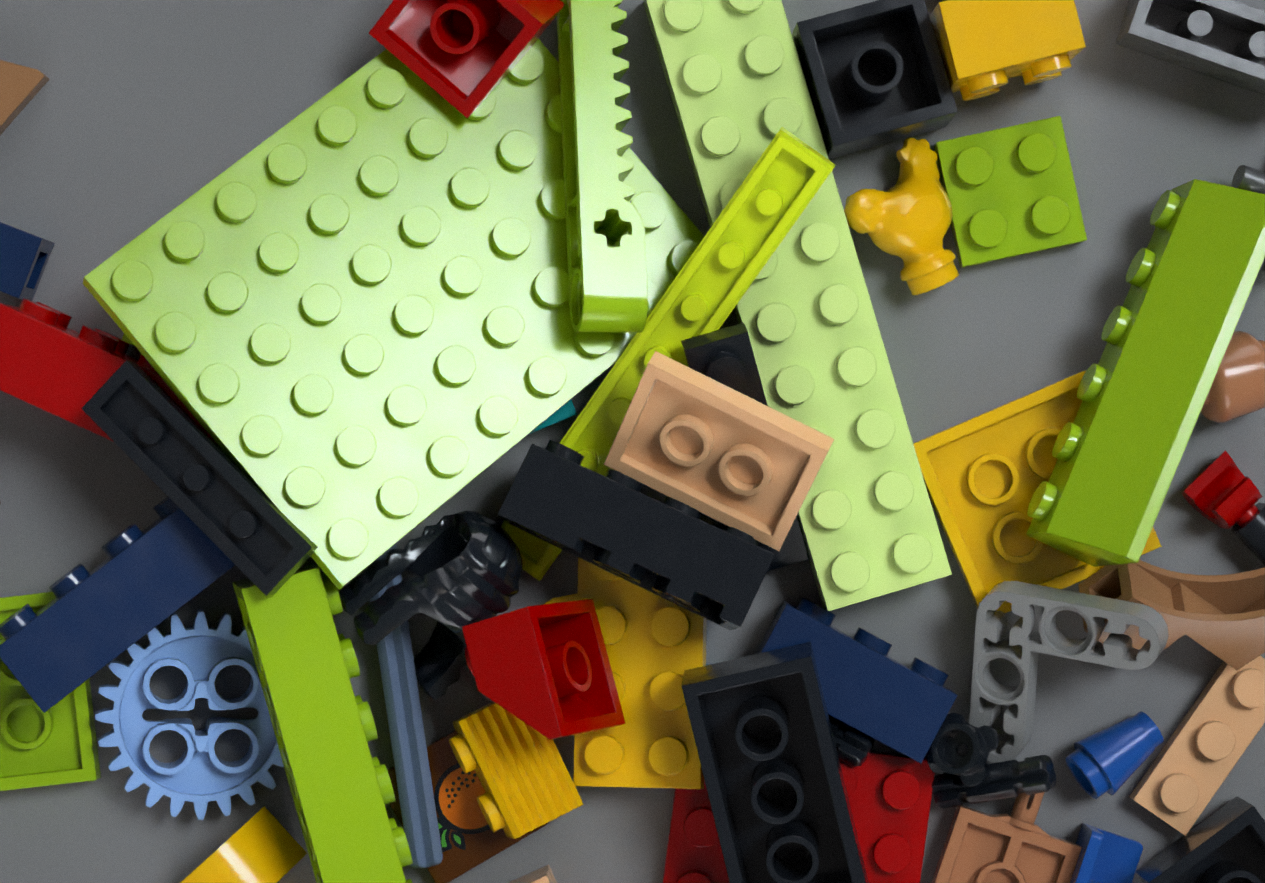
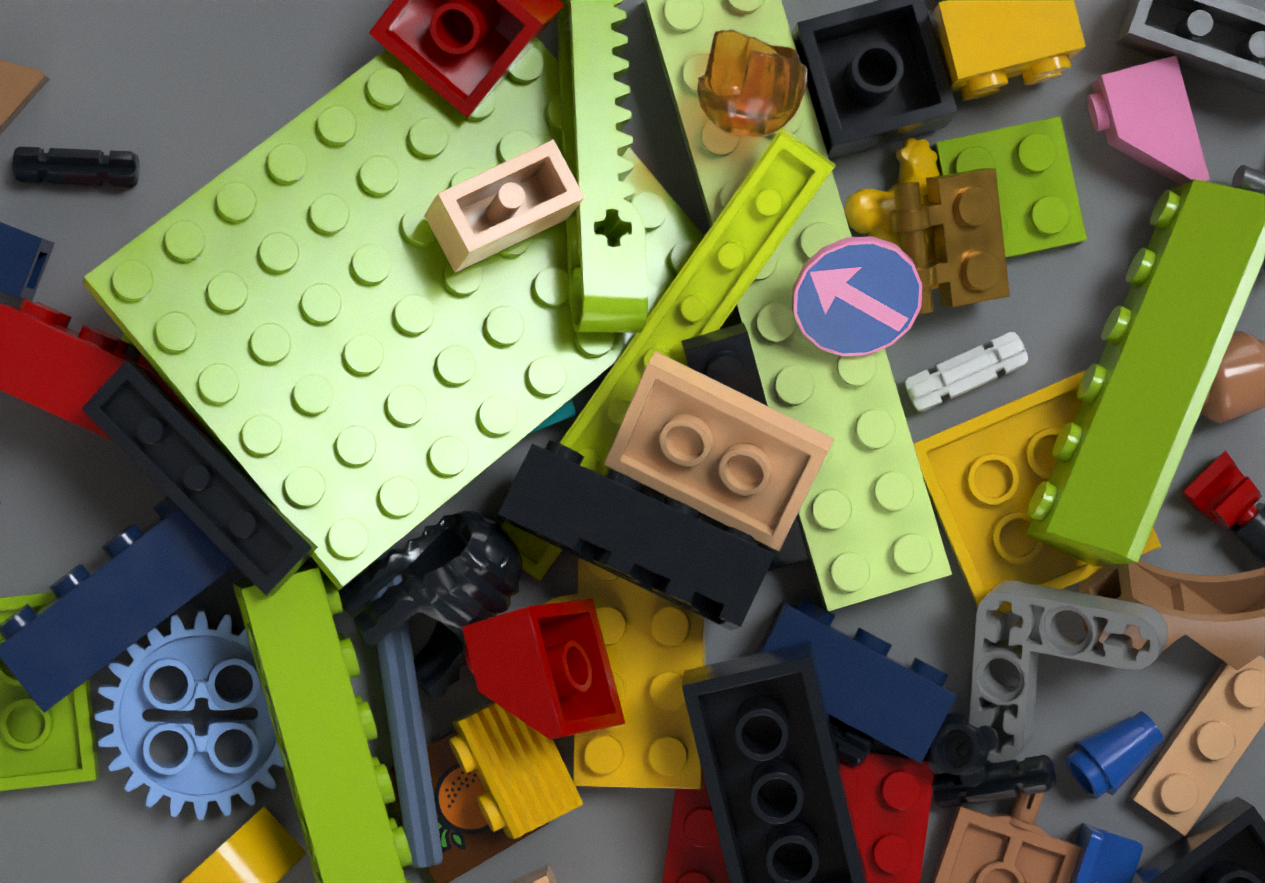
(75, 166): none -> black axle
(504, 205): none -> light nougat brick
(750, 85): none -> clear orange hair
(857, 296): none -> piece
(965, 237): none -> pearl gold plate
(966, 371): none -> white axle
(1150, 119): none -> bright pink slope

